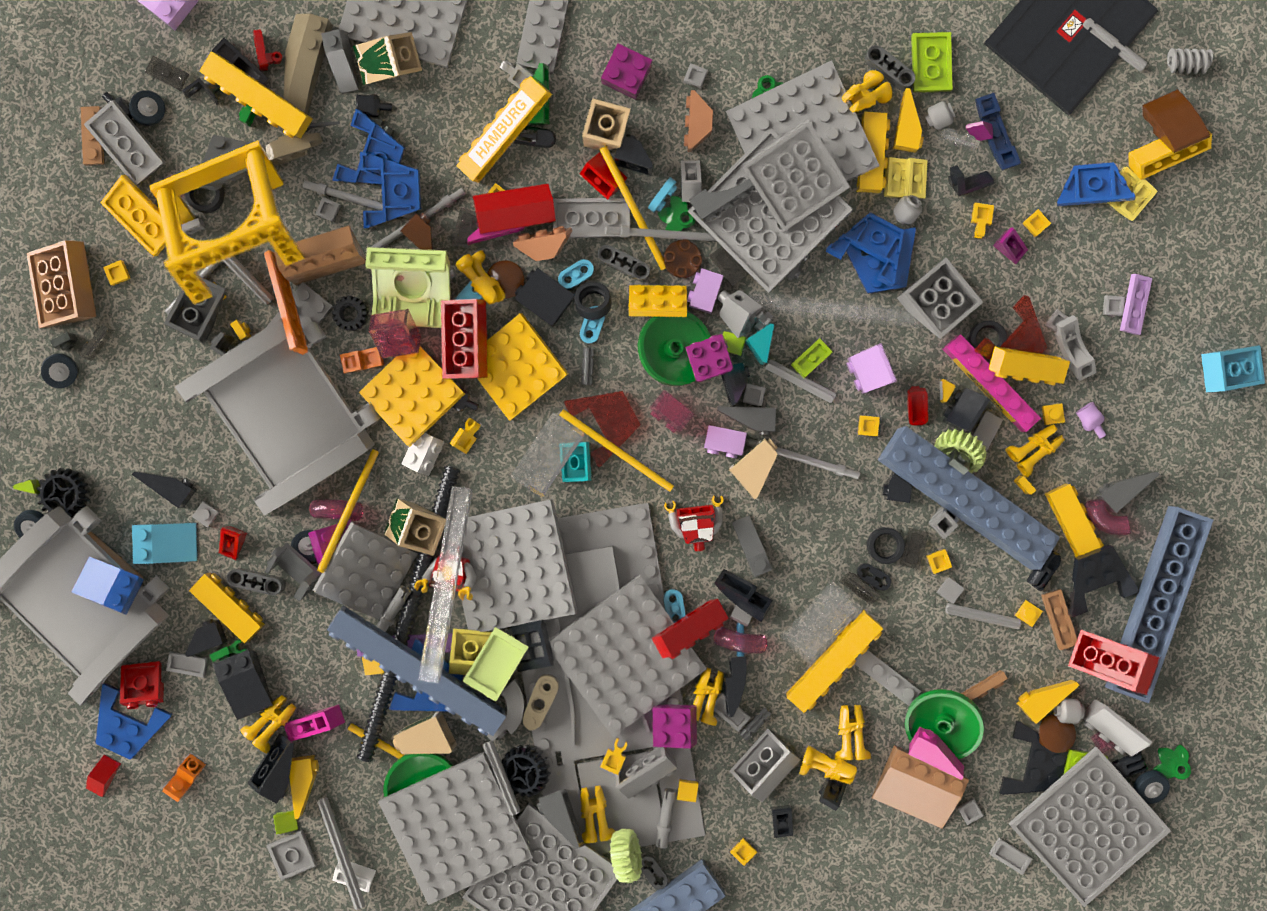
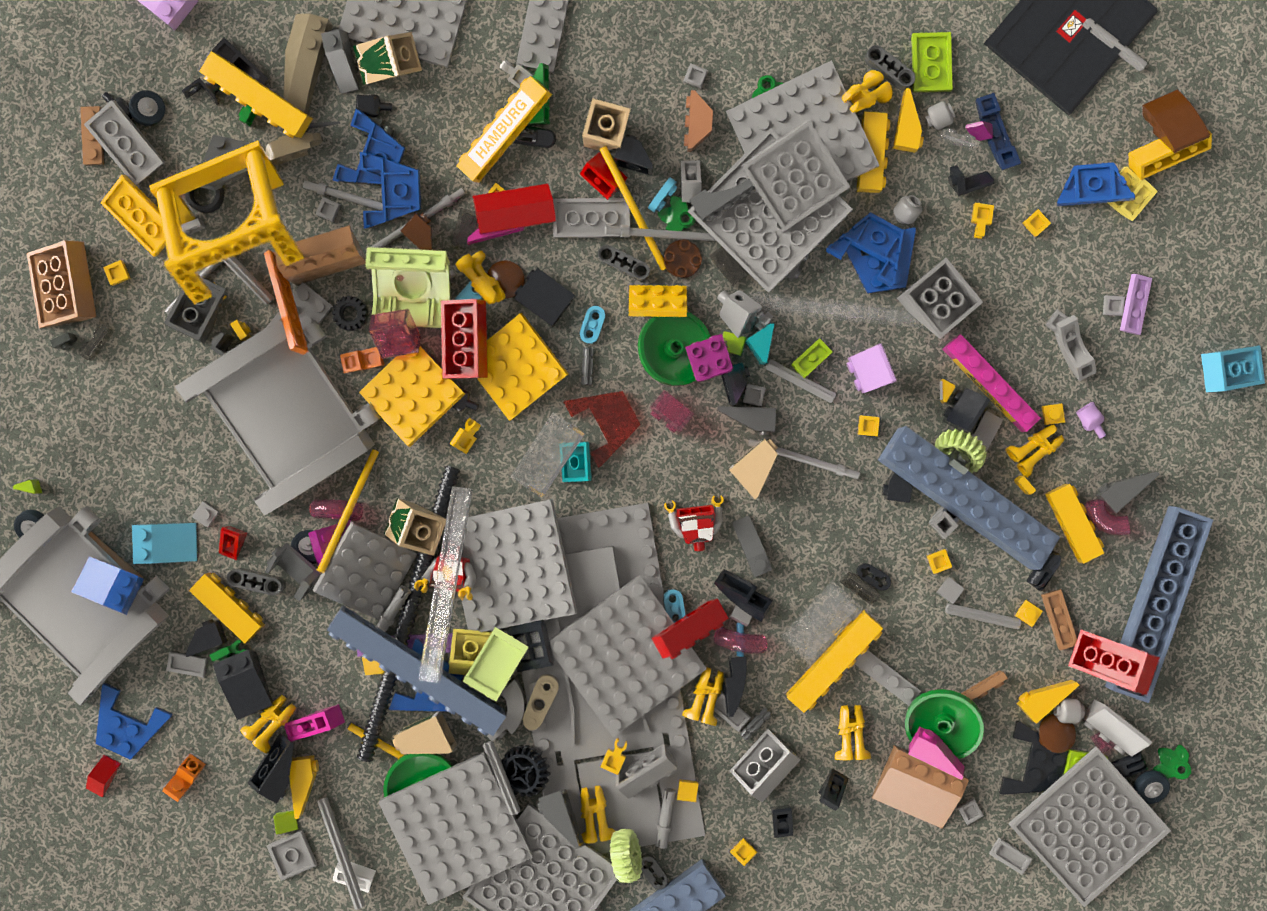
(54, 479): black gear -> none
(59, 370): black wheel -> none
(141, 685): red plate -> none
(166, 73): clear smoke plate -> none
(173, 489): black slope -> none
(264, 58): red piece -> none
(423, 454): white bracket -> none
(543, 244): nougat slope -> none
(575, 273): medium azure plate -> none
(591, 288): black tyre -> none
(616, 450): yellow piece -> none
(626, 71): magenta brick -> none
(674, 726): magenta brick -> none
(705, 291): lavender brick -> none
(725, 440): lavender brick -> none
(833, 769): yellow piece -> none
(900, 545): black tyre -> none
(906, 178): light yellow slope -> none
(914, 548): clear smoke plate -> none
(917, 405): red piece -> none
(987, 324): black tyre -> none
(1011, 245): magenta slope -> none
(1026, 337): clear red wing -> none
(1028, 365): yellow brick -> none
(1096, 571): black wing -> none
(1189, 59): light grey piece -> none

